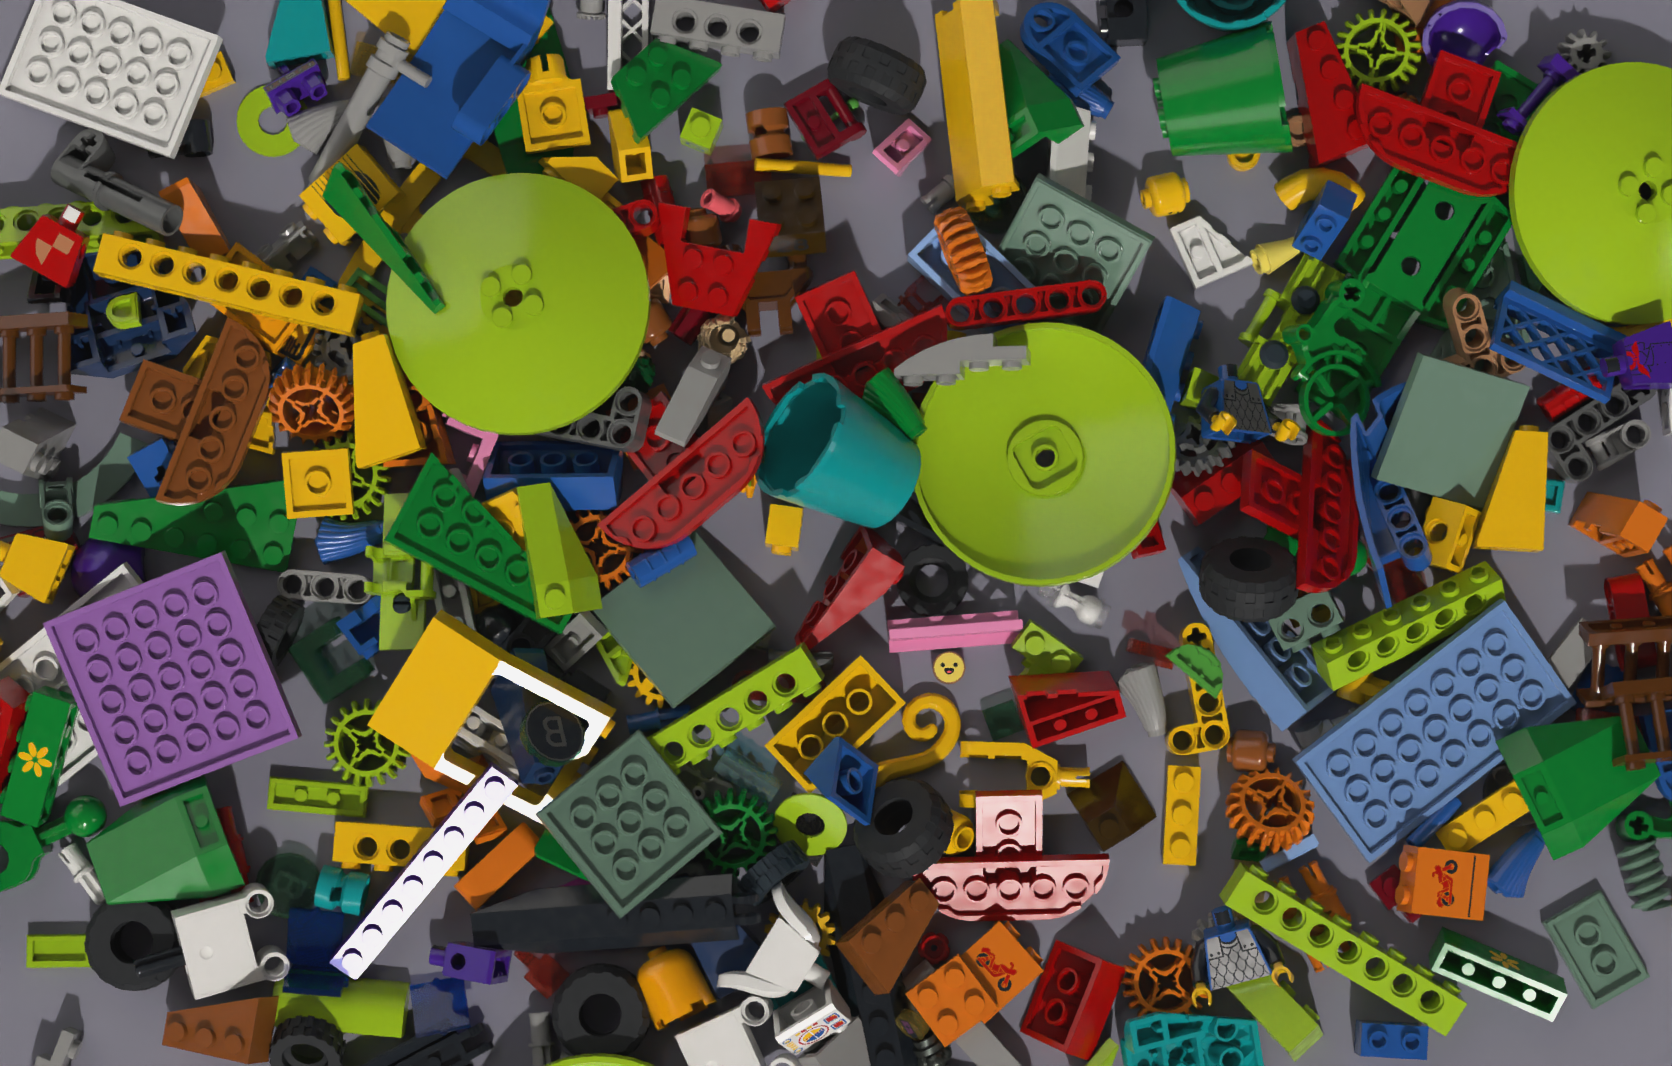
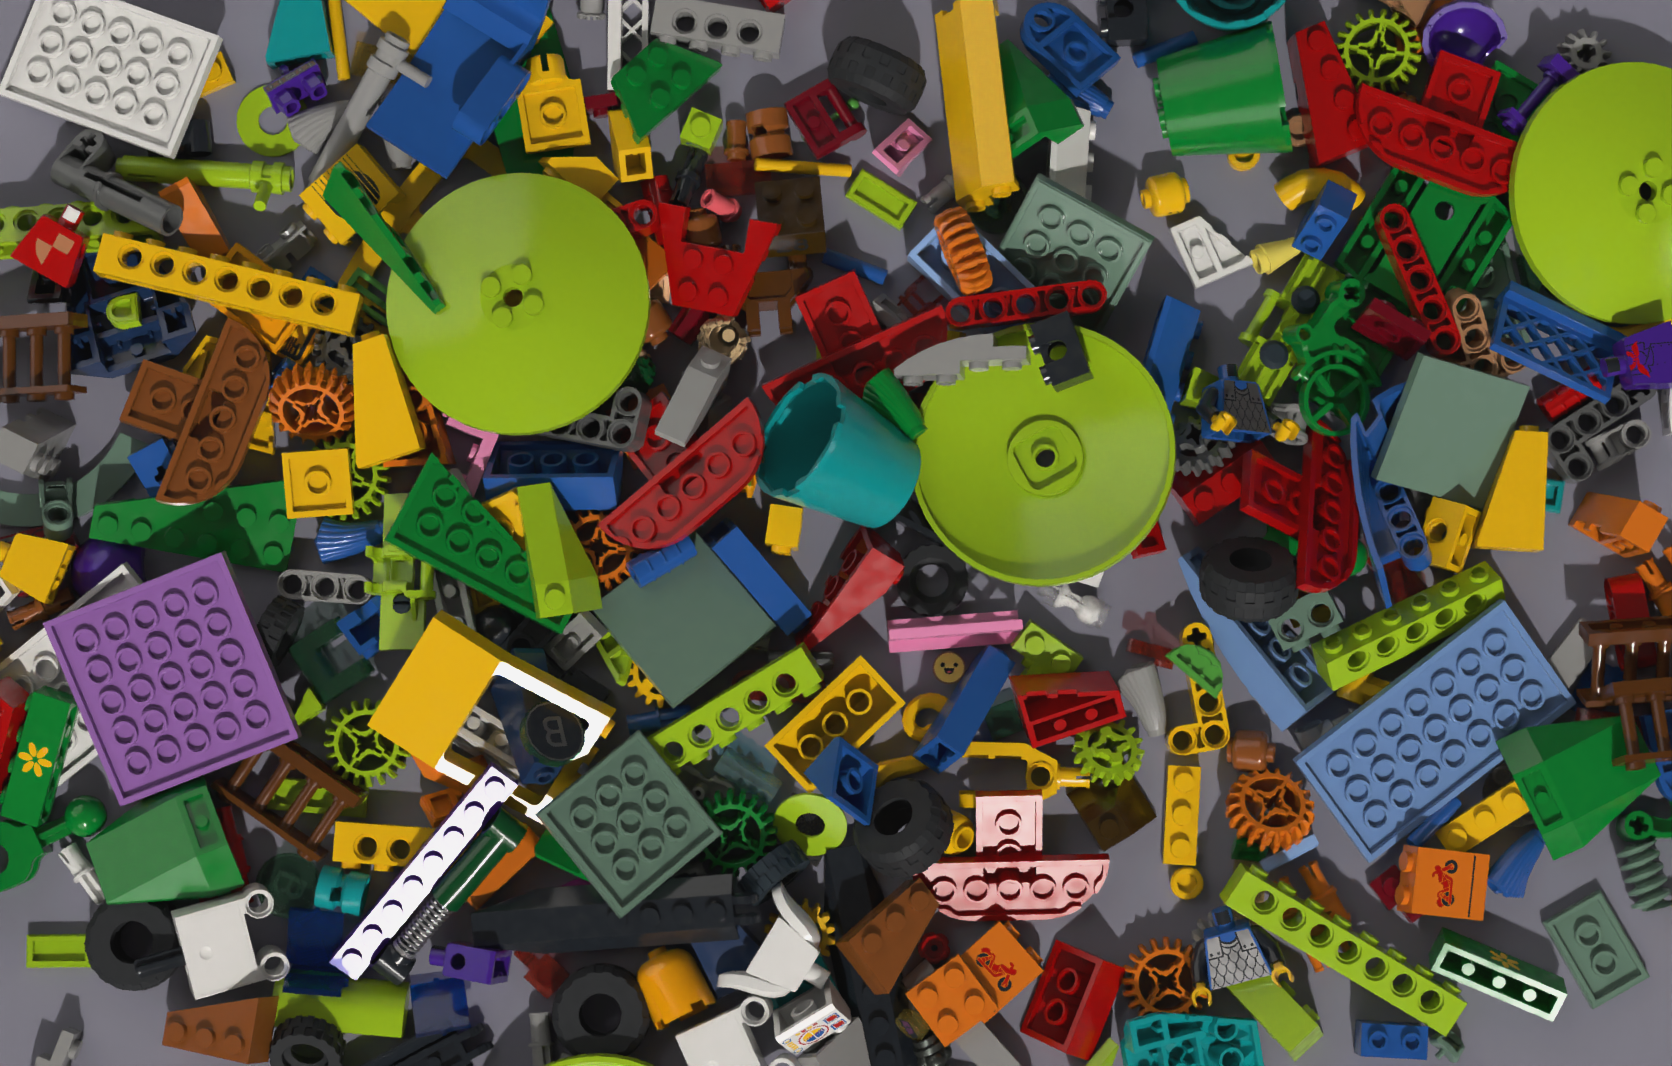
(37, 610): none -> dark orange pin
(256, 176): none -> lime cylinder
(309, 707): none -> lime slope
(318, 776): none -> reddish brown fence
(496, 839): none -> piece
(689, 177): none -> black pin
(736, 141): none -> dark orange pin
(758, 576): none -> blue slope
(848, 263): none -> blue piece
(881, 199): none -> lime tile
(964, 710): none -> blue slope
(1058, 332): none -> black brick
(1107, 752): none -> lime gear
(1149, 54): none -> blue piece
(1186, 882): none -> yellow tile
(1391, 328): none -> dark red plate
(1417, 264): none -> red beam
(1450, 1046): none -> sand green piece

